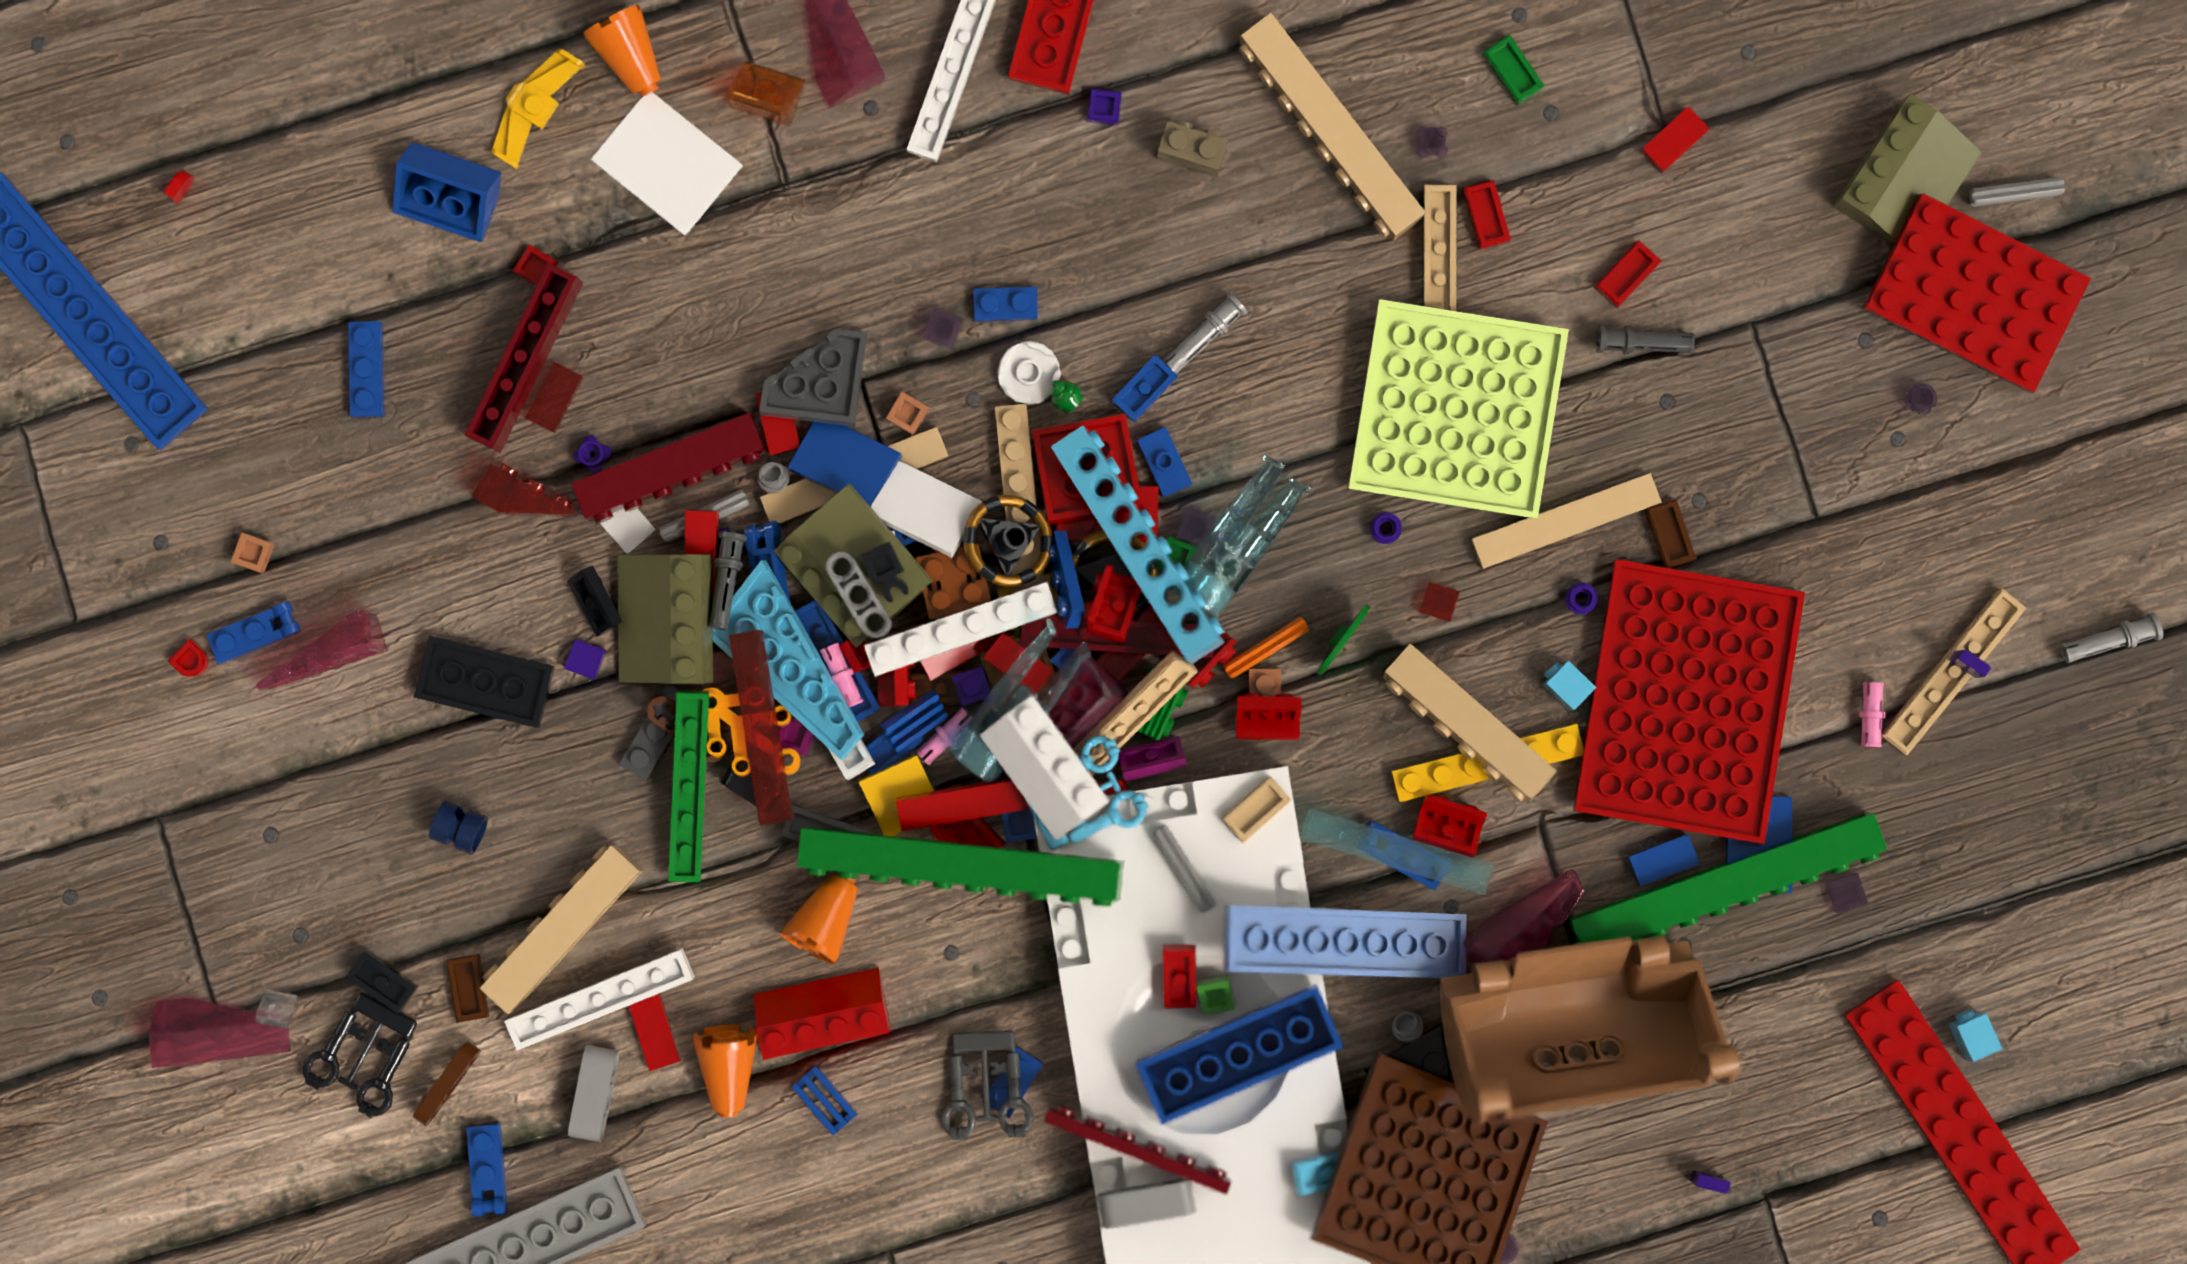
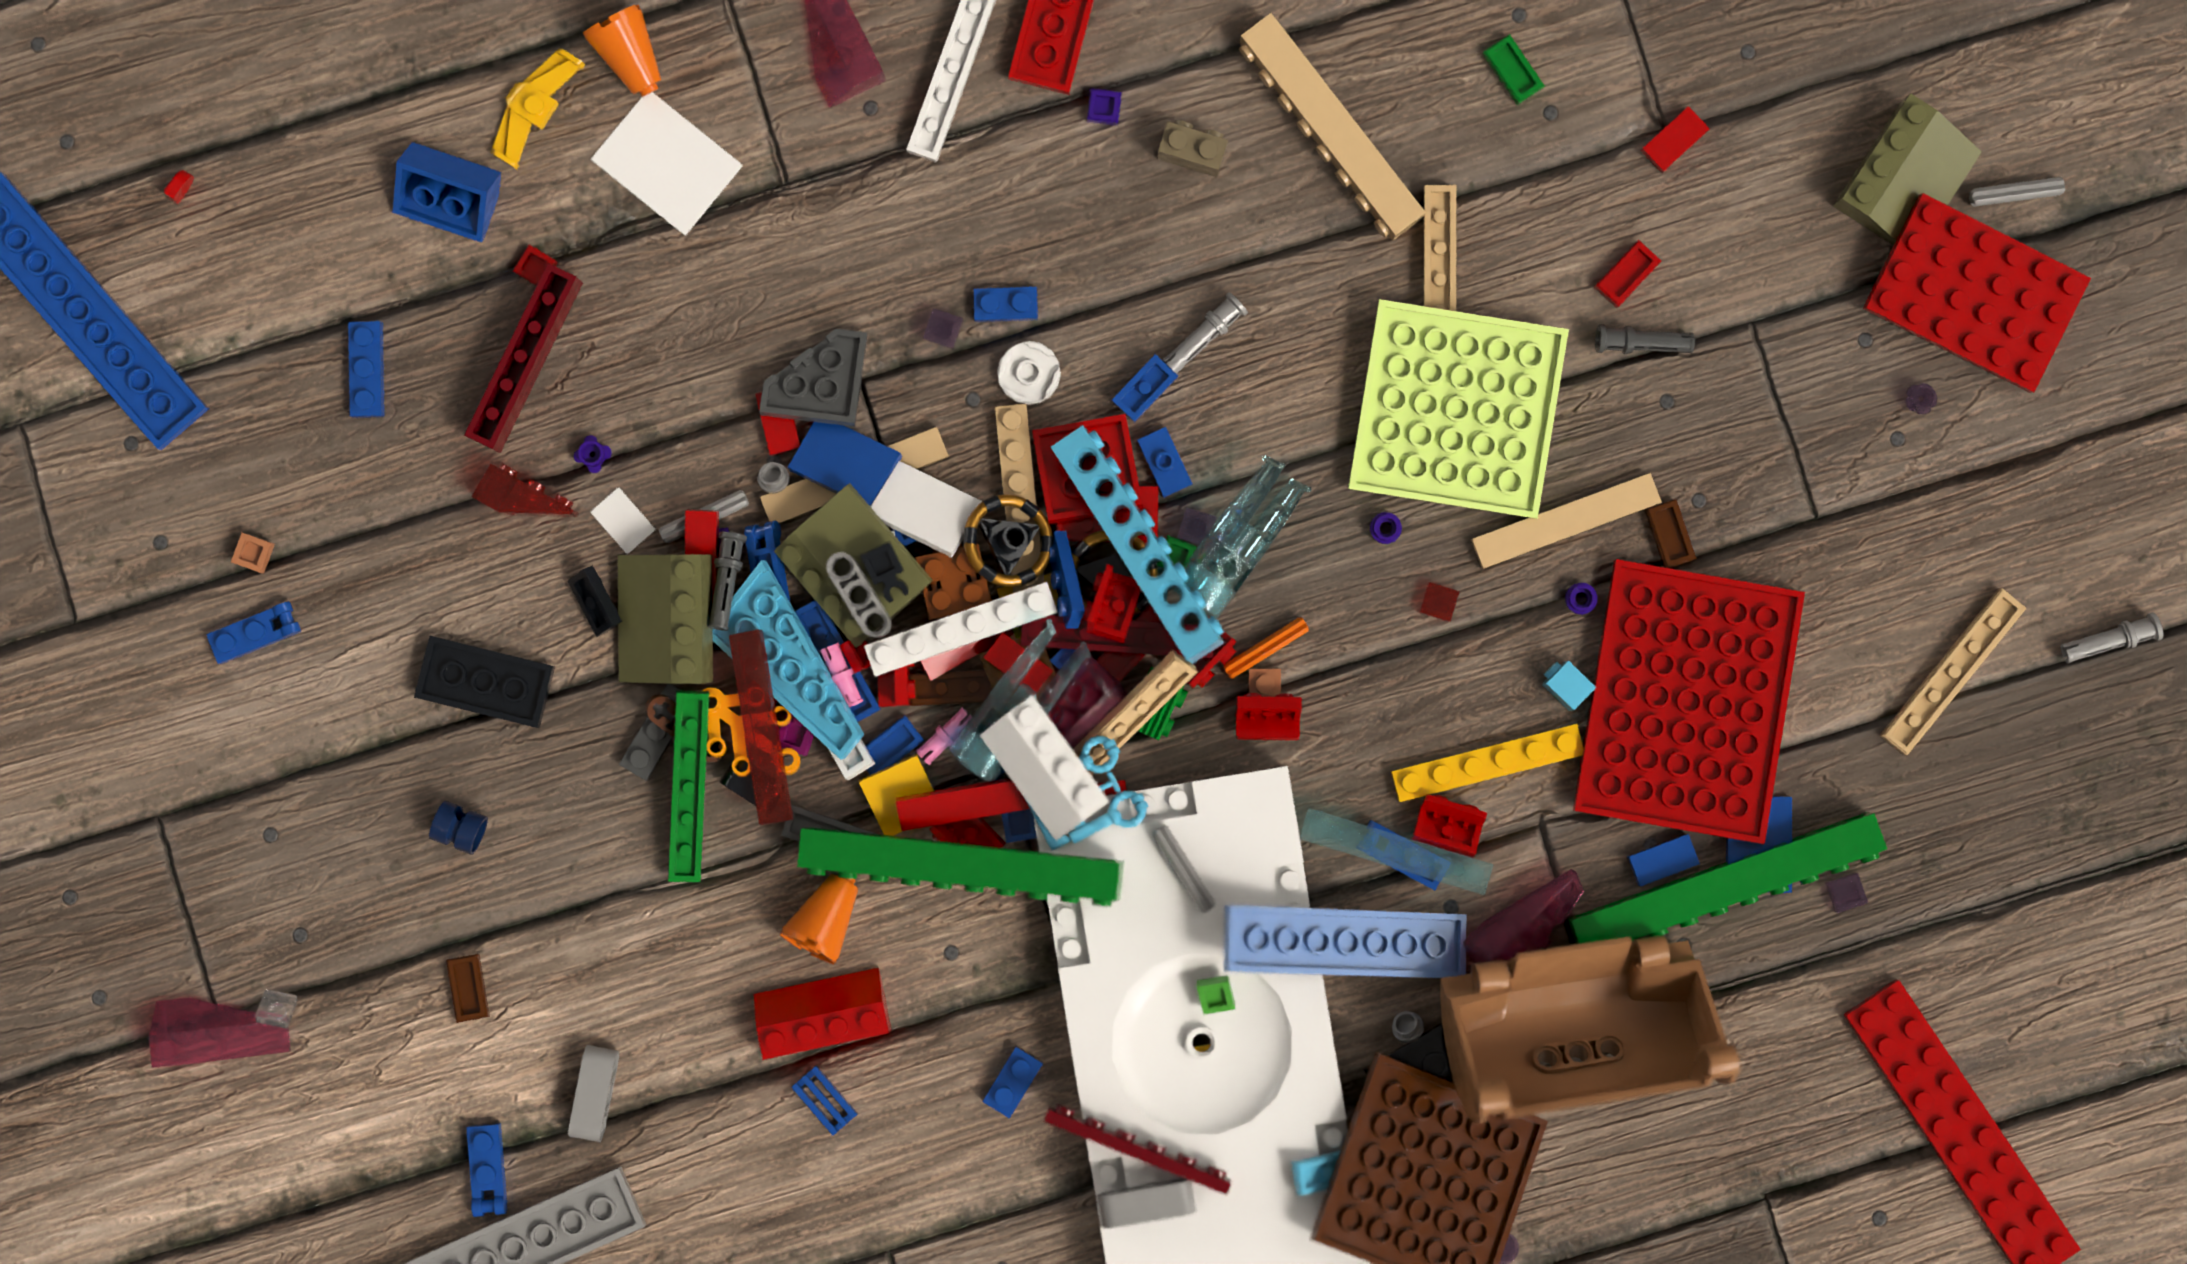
(190, 659): red tile -> none
(341, 645): clear pink wedge -> none
(382, 982): black plate -> none
(383, 1016): black piece -> none
(446, 1083): reddish brown beam -> none
(554, 397): clear red tile -> none
(561, 928): tan brick -> none
(585, 659): dark purple tile -> none
(599, 999): white plate -> none
(654, 1032): red tile -> none
(669, 468): dark red brick -> none
(726, 1065): orange cone -> none
(765, 93): clear orange slope -> none
(907, 413): nougat plate -> none
(916, 724): blue tile -> none
(971, 686): dark purple plate -> none
(982, 1042): dark grey piece -> none
(1065, 395): green plate -> none
(1152, 758): magenta plate -> none
(1179, 975): red plate -> none
(1238, 1054): blue brick -> none
(1256, 809): tan tile -> none
(1341, 638): green piece -> none
(1438, 135): clear purple plate -> none
(1468, 724): tan brick -> none
(1486, 214): red tile -> none
(1710, 1182): dark purple tile -> none
(1872, 714): bright pink pin -> none
(1970, 663): dark purple tile -> none
(1974, 1035): medium azure brick -> none

